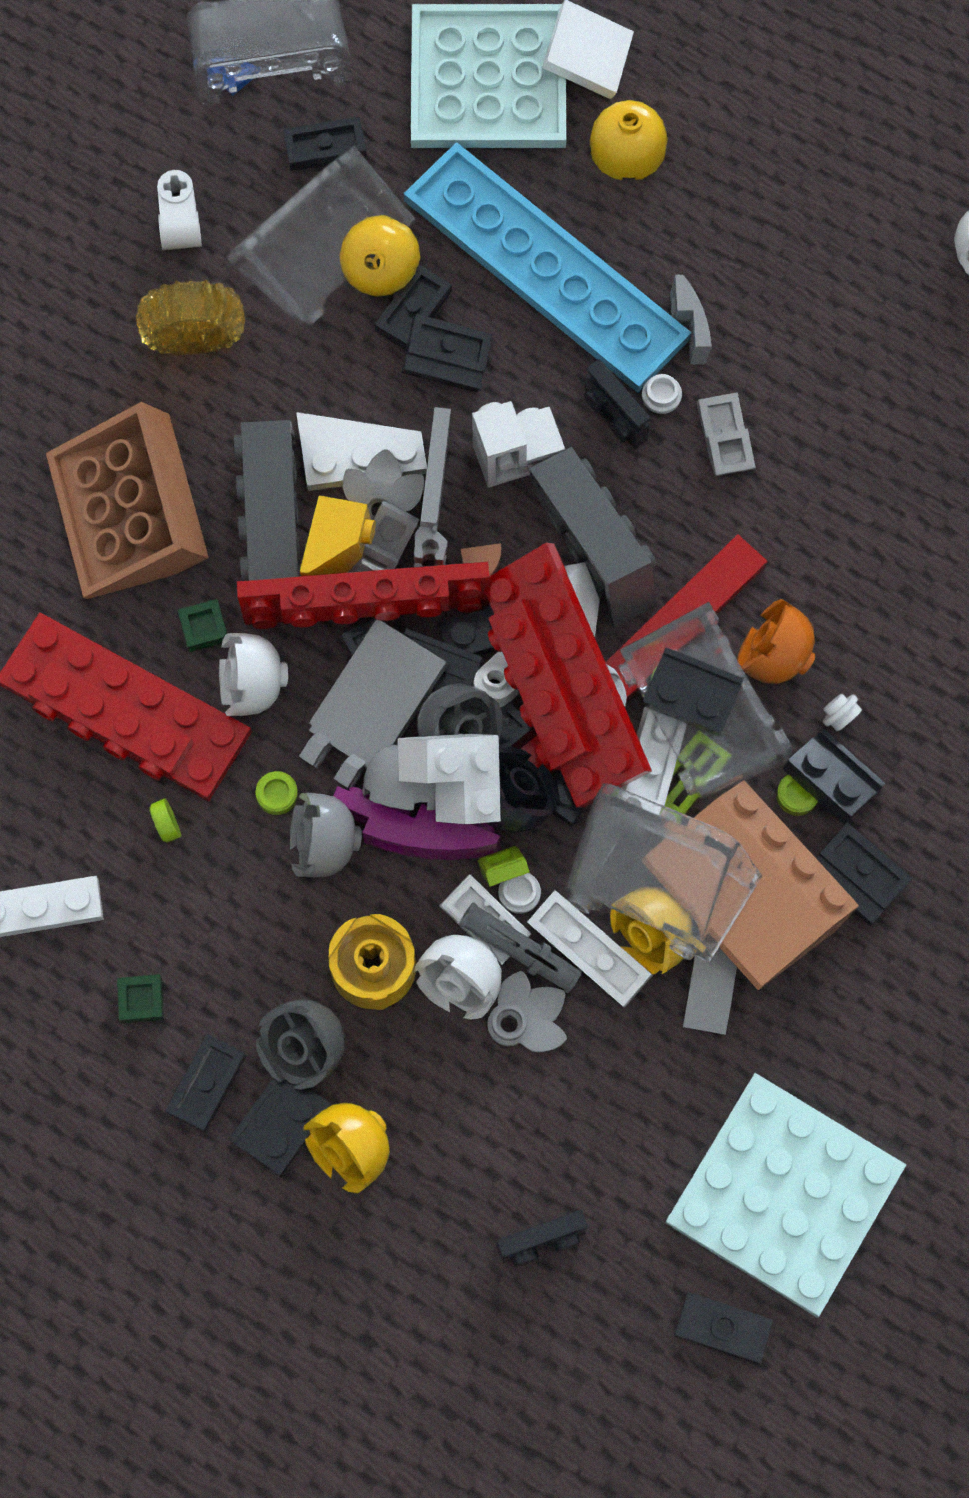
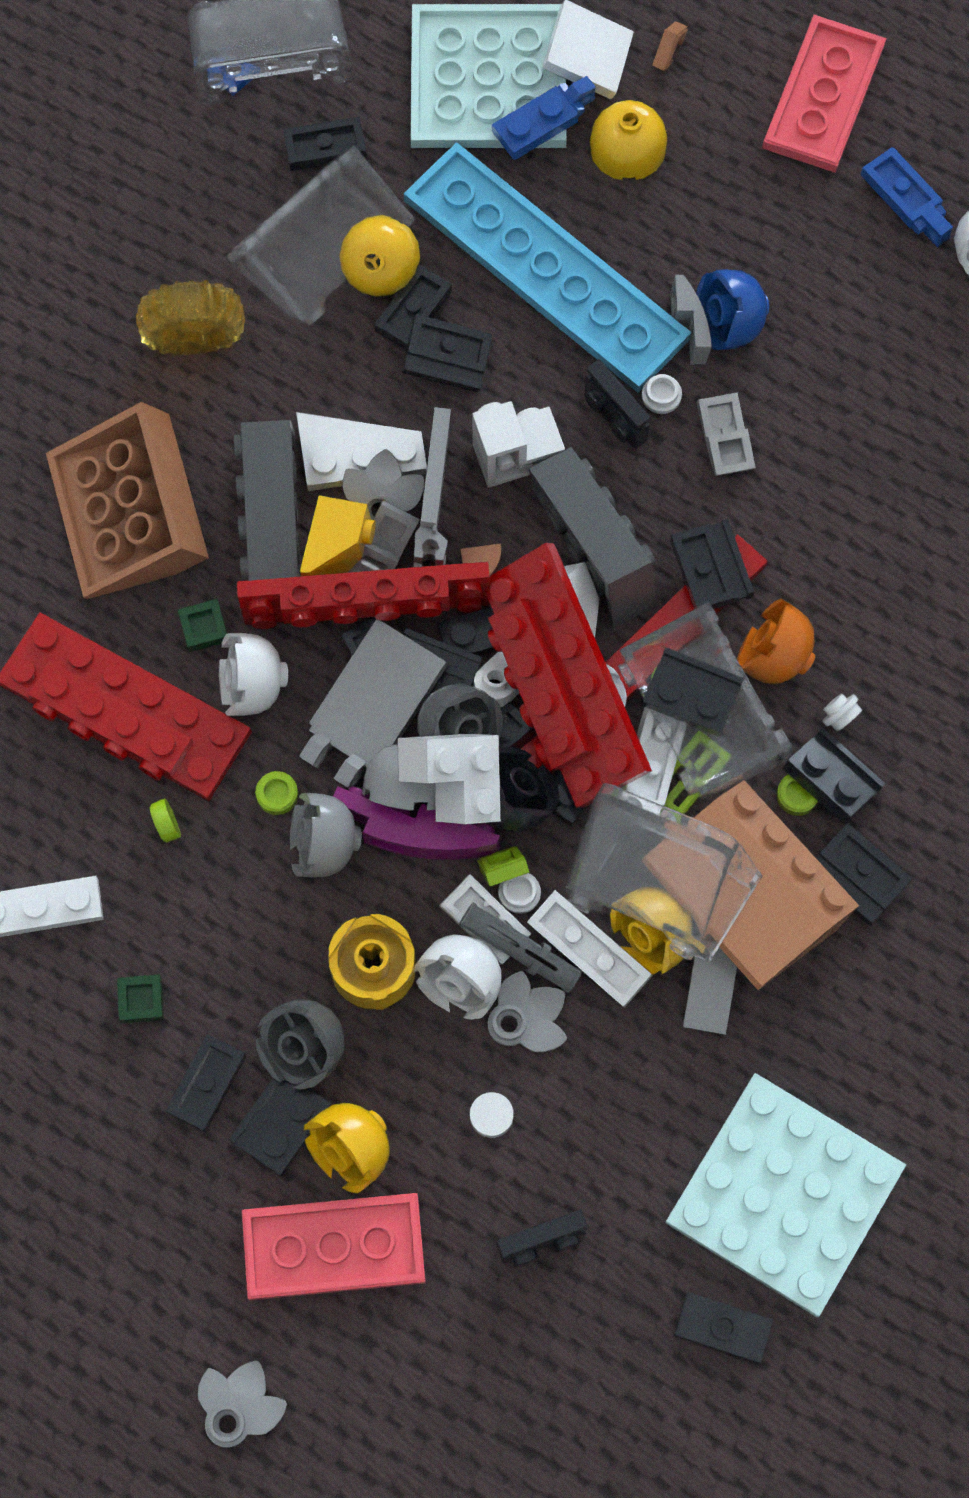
(178, 215): white piece -> none
(241, 1397): none -> light grey plate
(333, 1246): none -> coral plate
(491, 1115): none -> white tile
(543, 117): none -> blue hinge
(671, 37): none -> nougat tile
(712, 565): none -> black plate
(736, 304): none -> blue cylinder
(824, 93): none -> coral plate
(908, 195): none -> blue hinge

